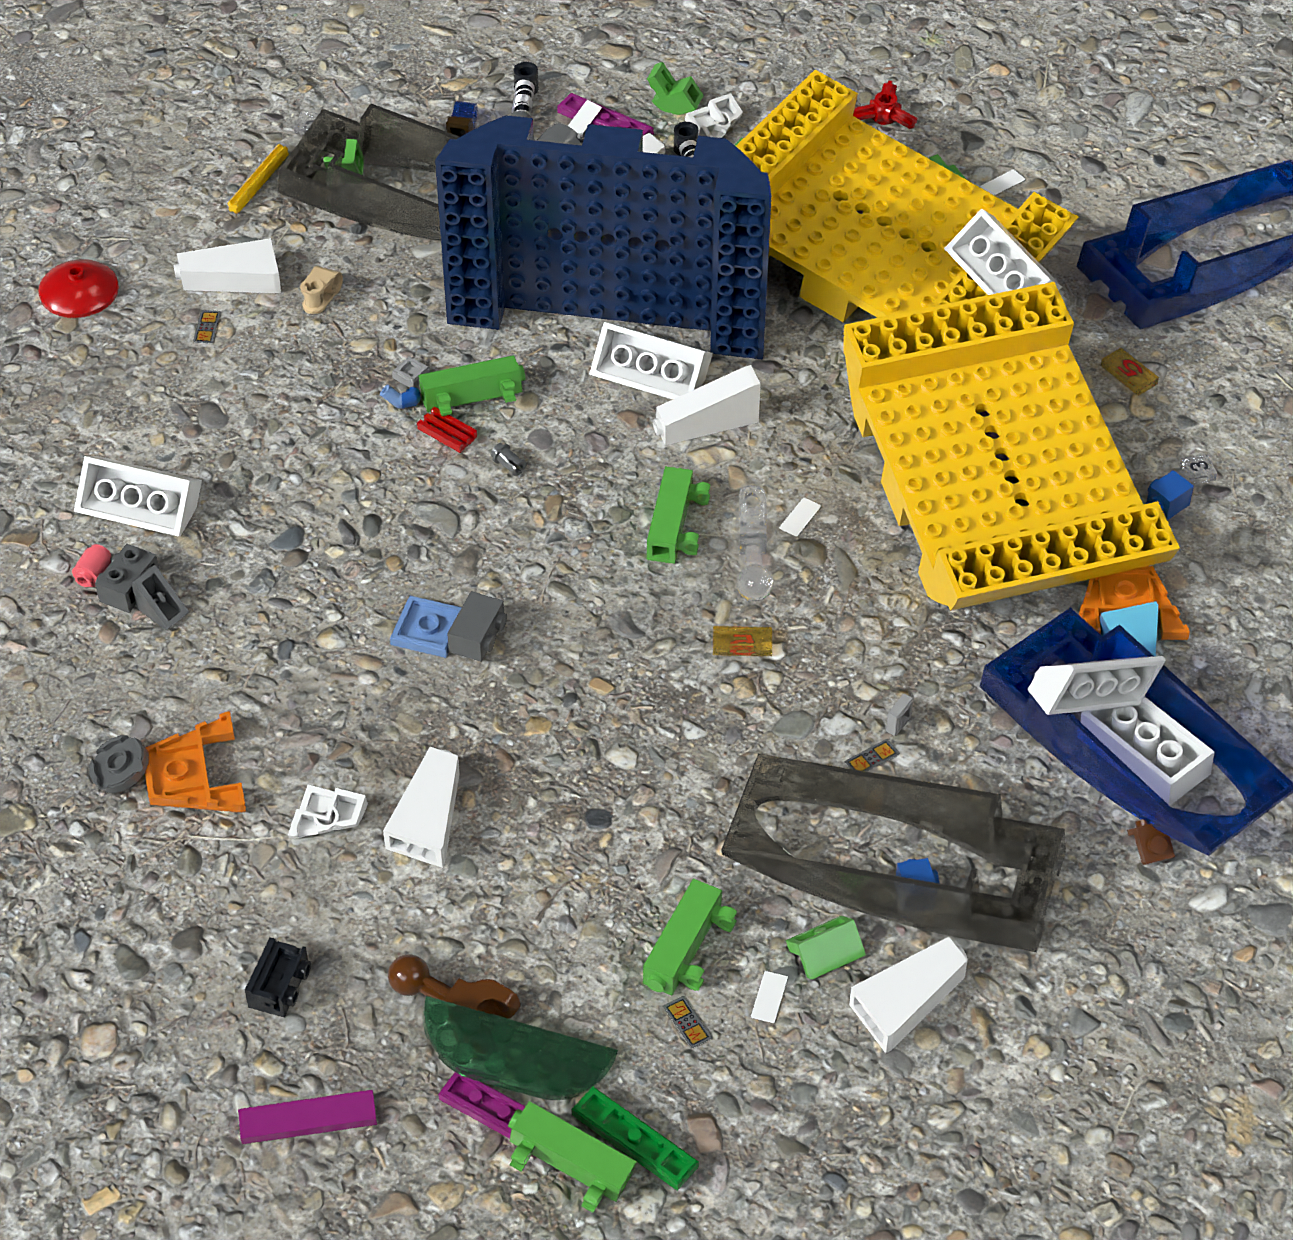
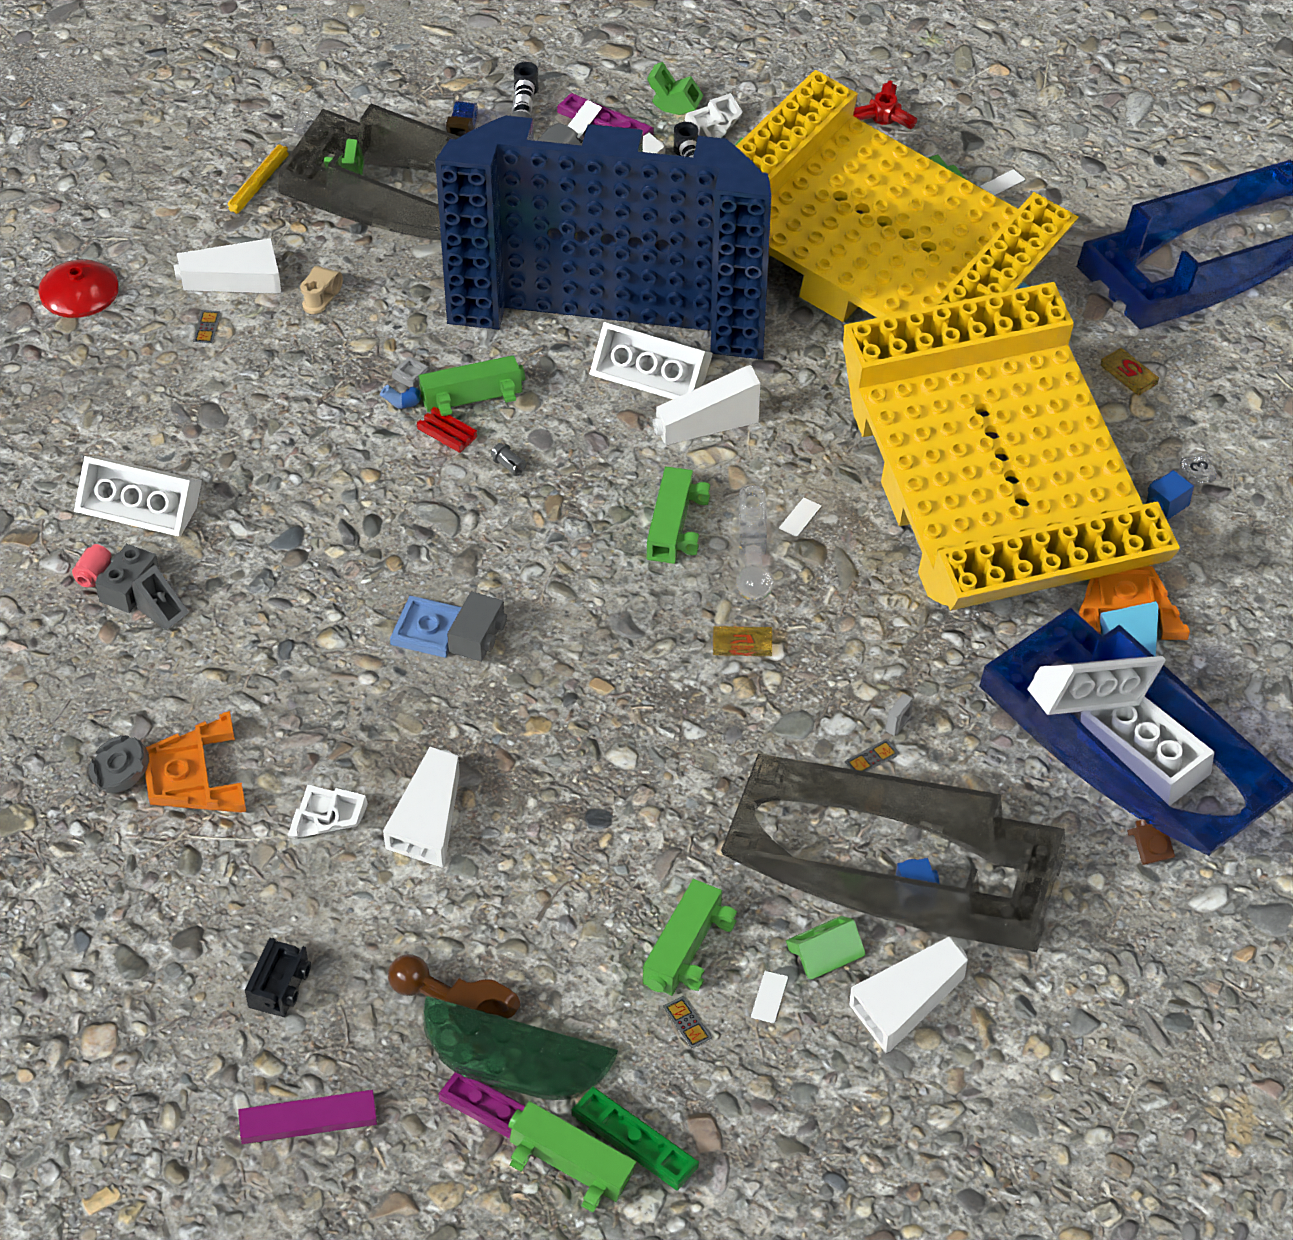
(995, 257): white slope -> none

